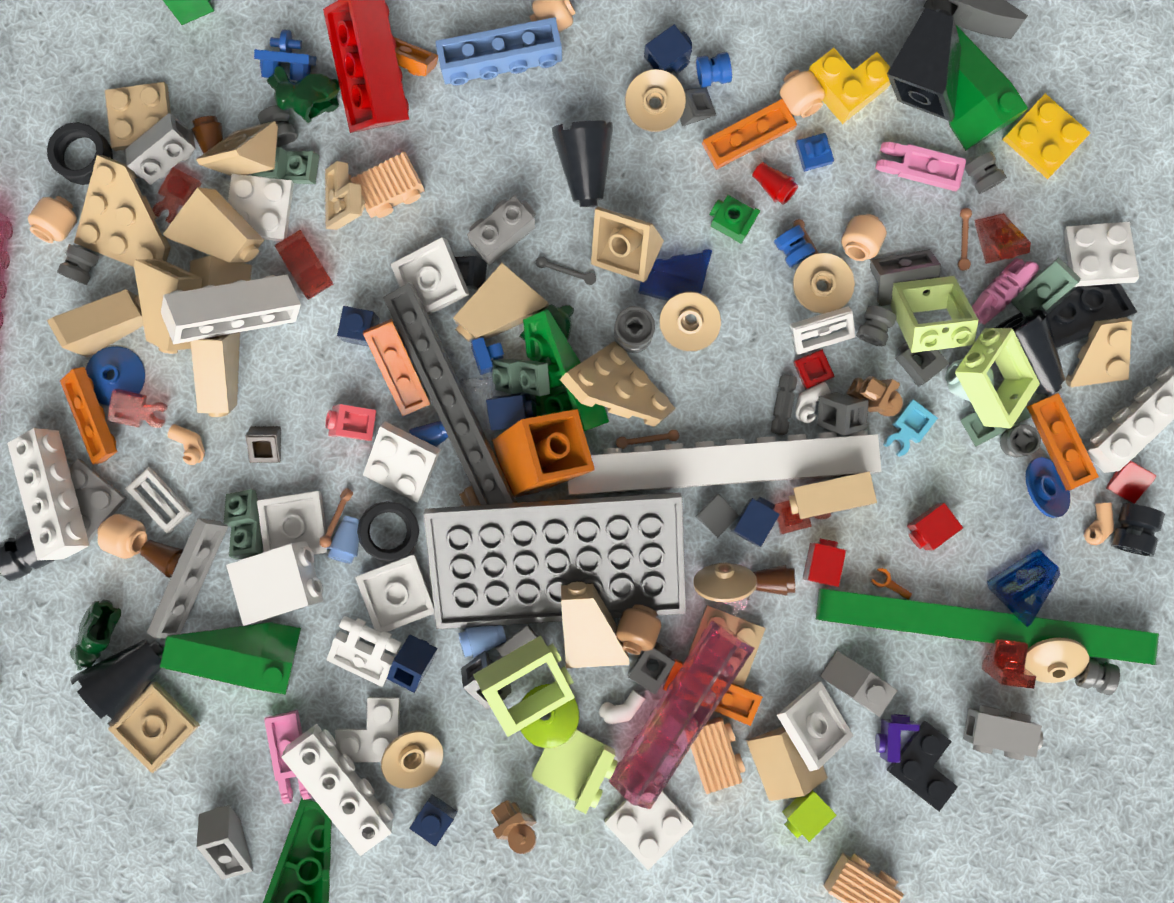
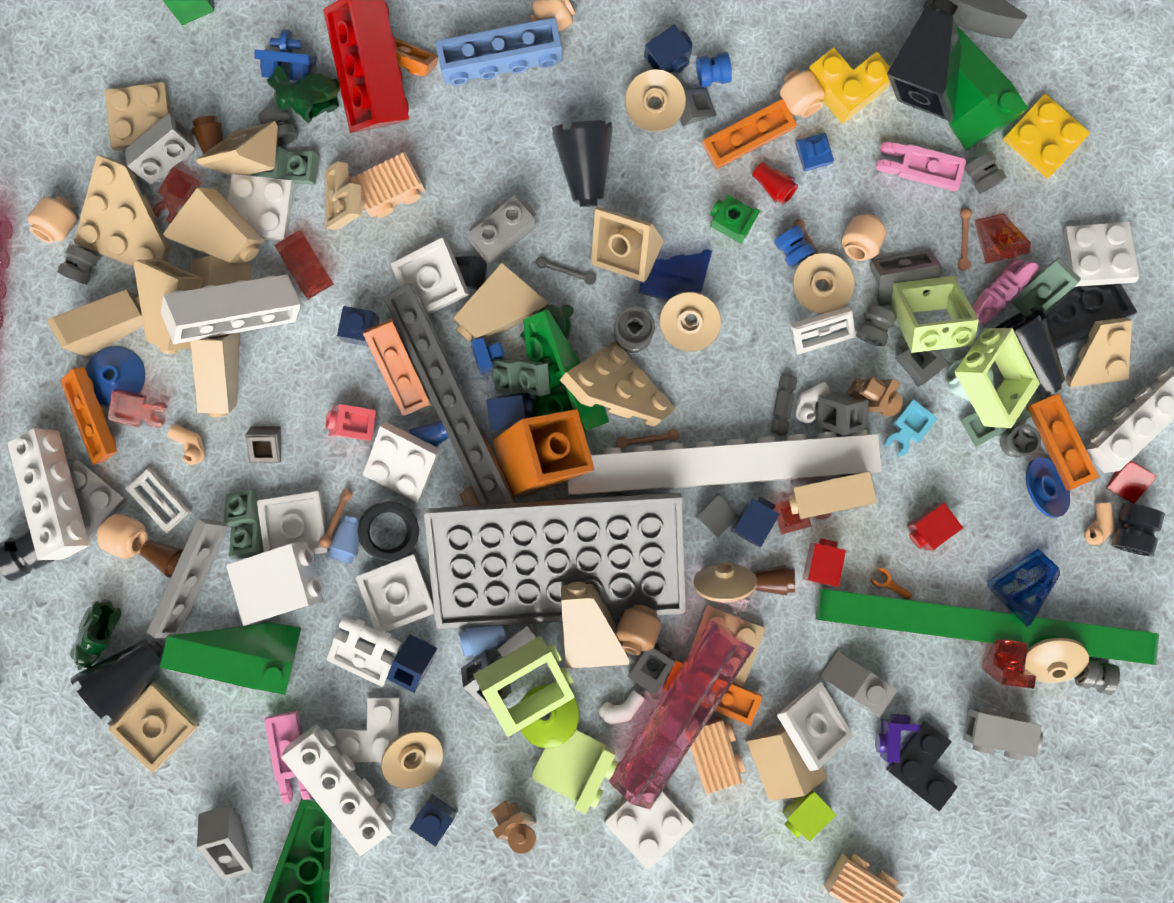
(61, 140): black tyre -> none
(813, 369): red tile -> none

